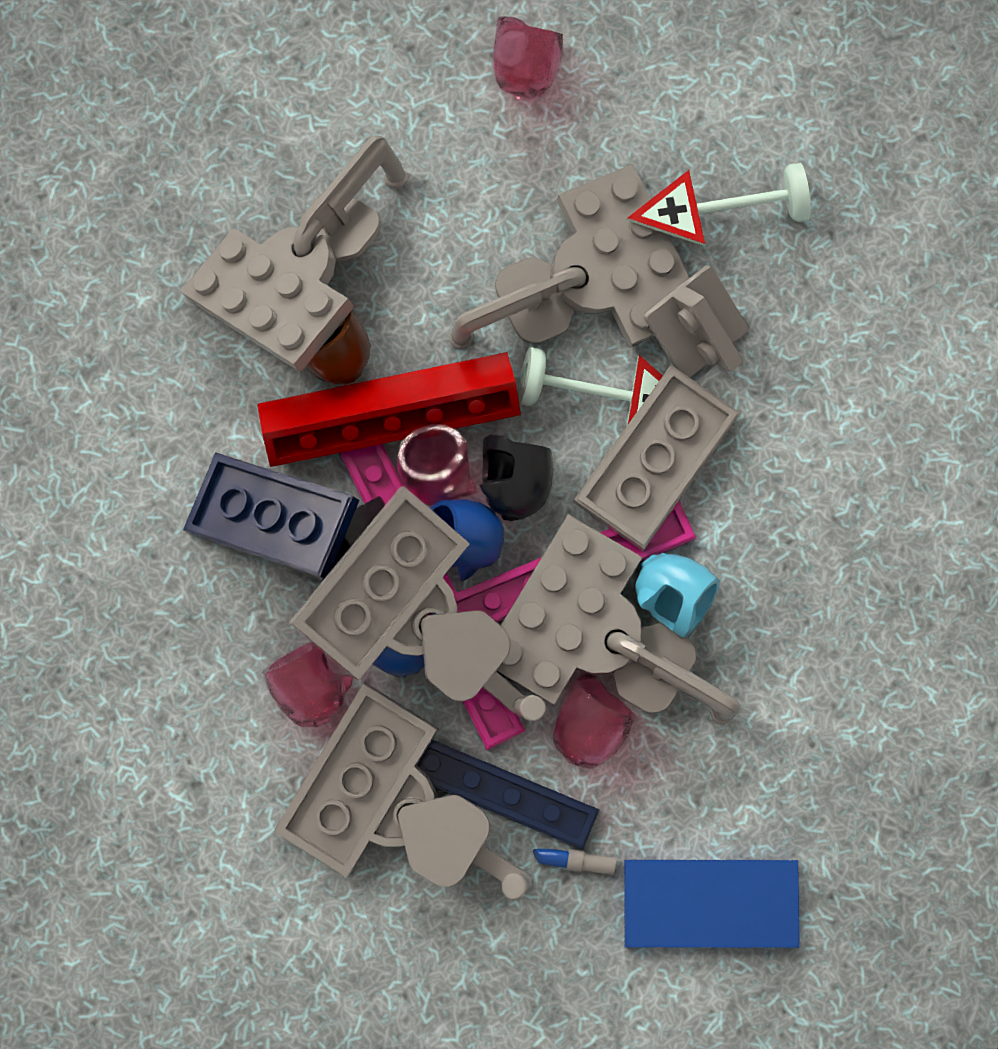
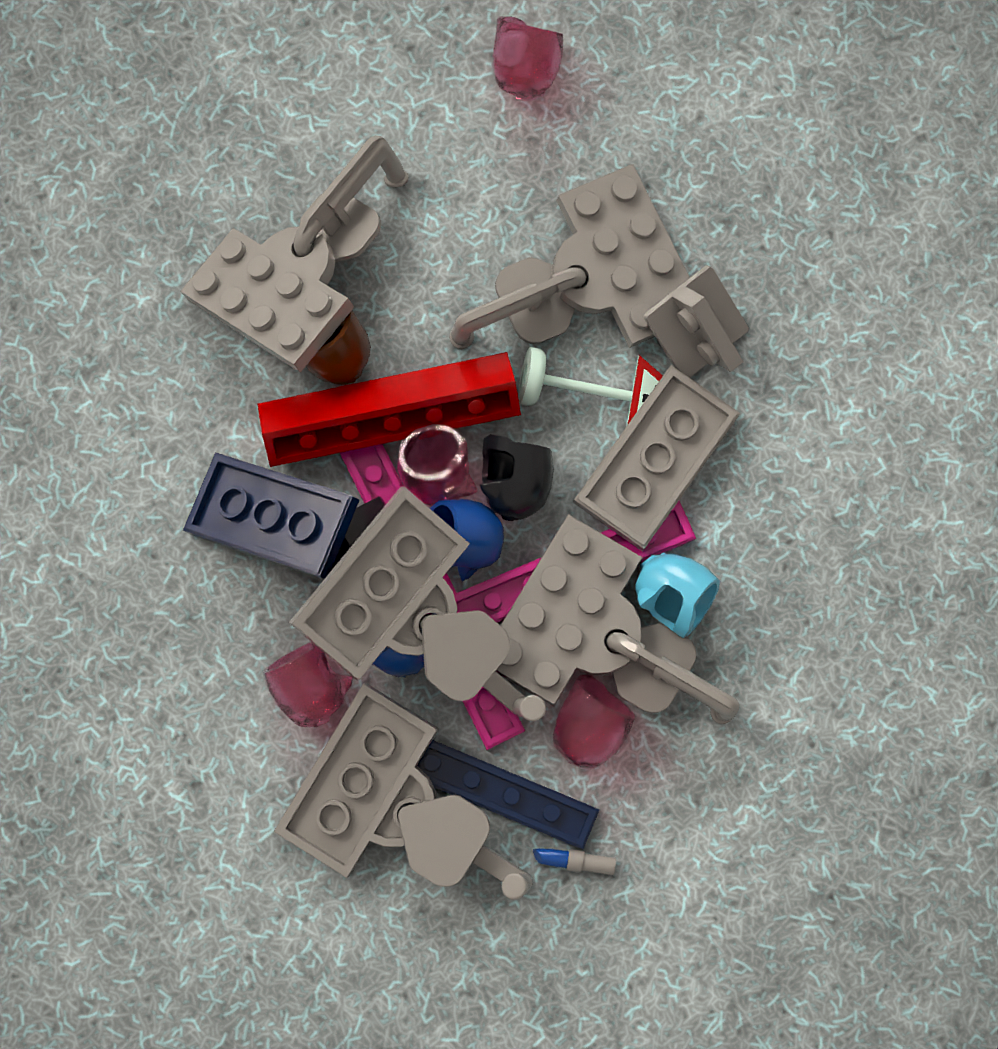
(677, 214): light aqua piece -> none
(711, 903): blue tile -> none

